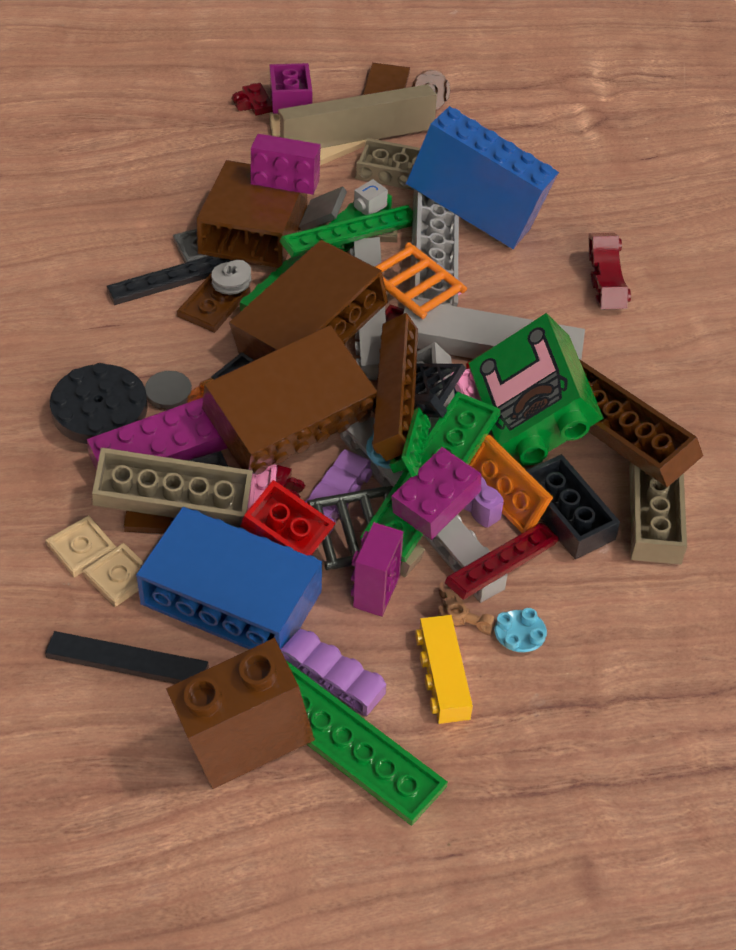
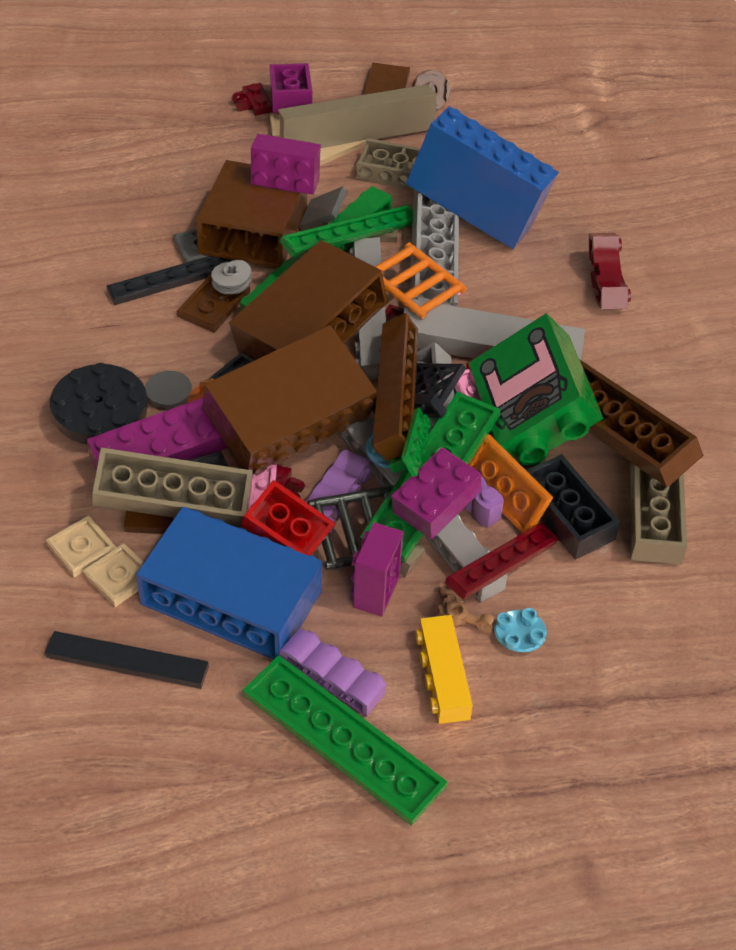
(242, 713): reddish brown brick -> none
(370, 197): light grey brick -> none

